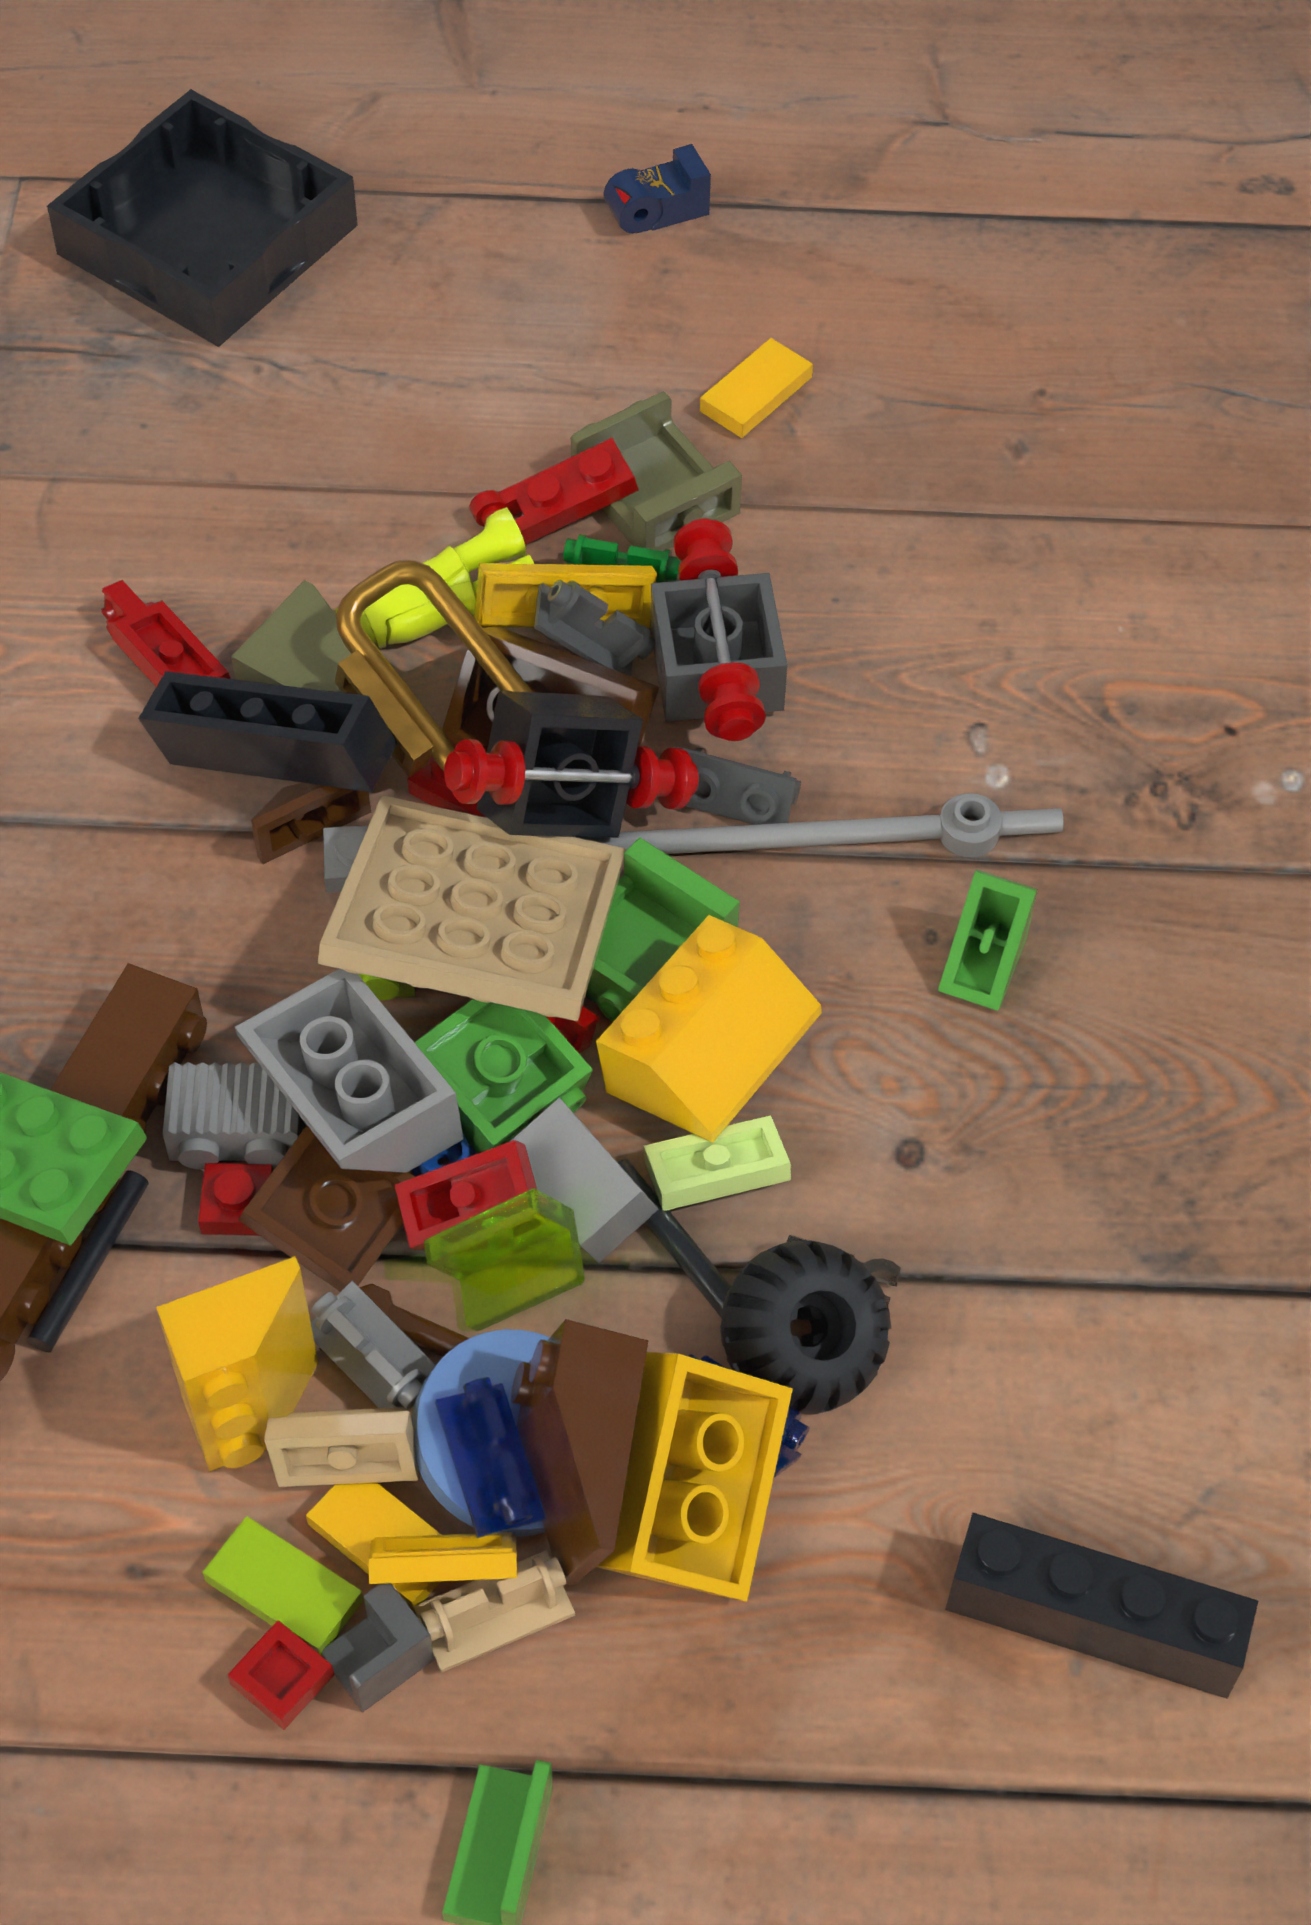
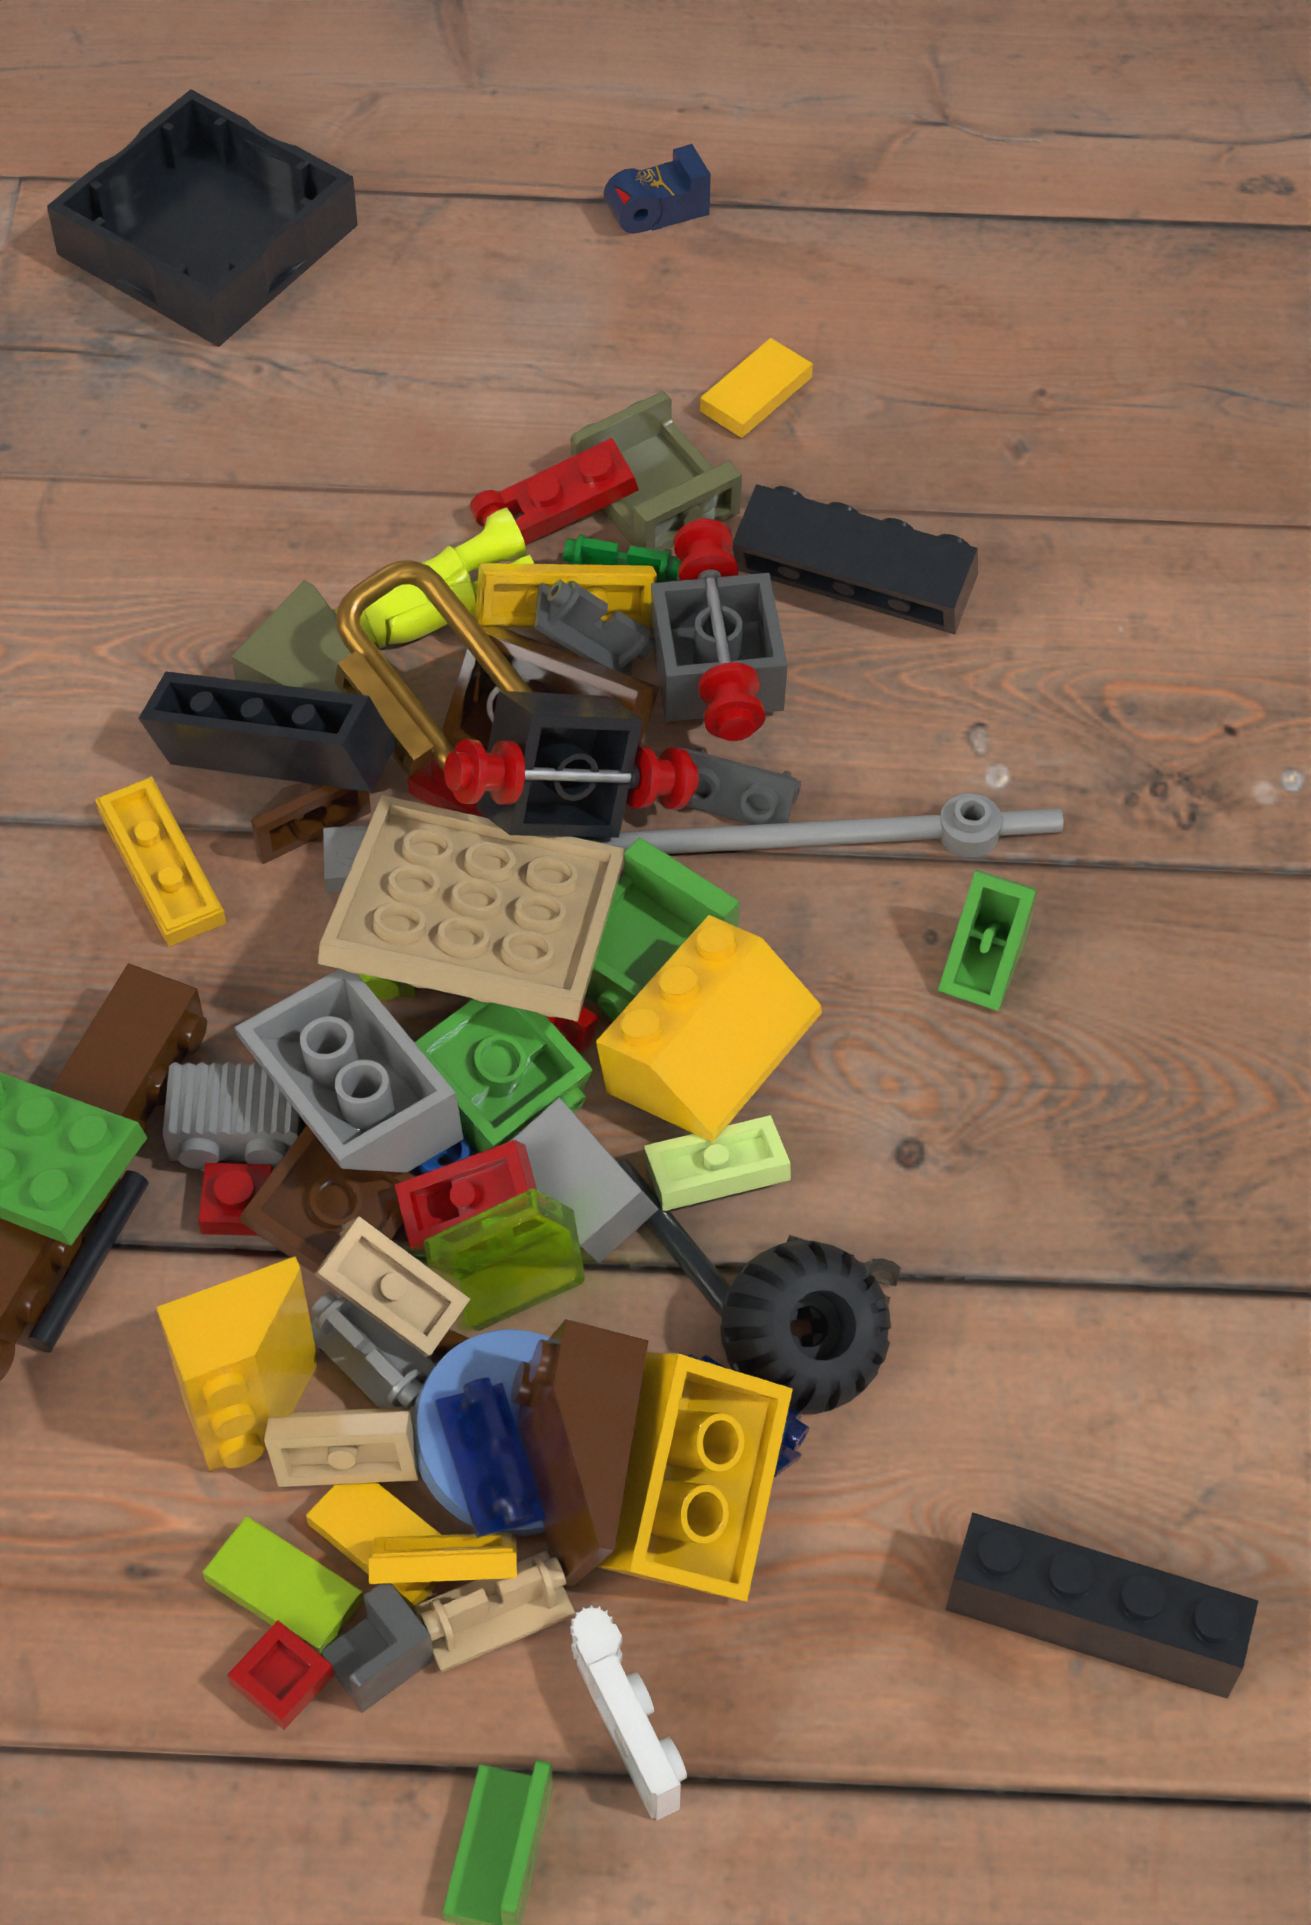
(155, 636): red hinge -> none
(160, 861): none -> yellow tile
(391, 1286): none -> tan panel
(624, 1709): none -> white hinge
(856, 557): none -> black brick

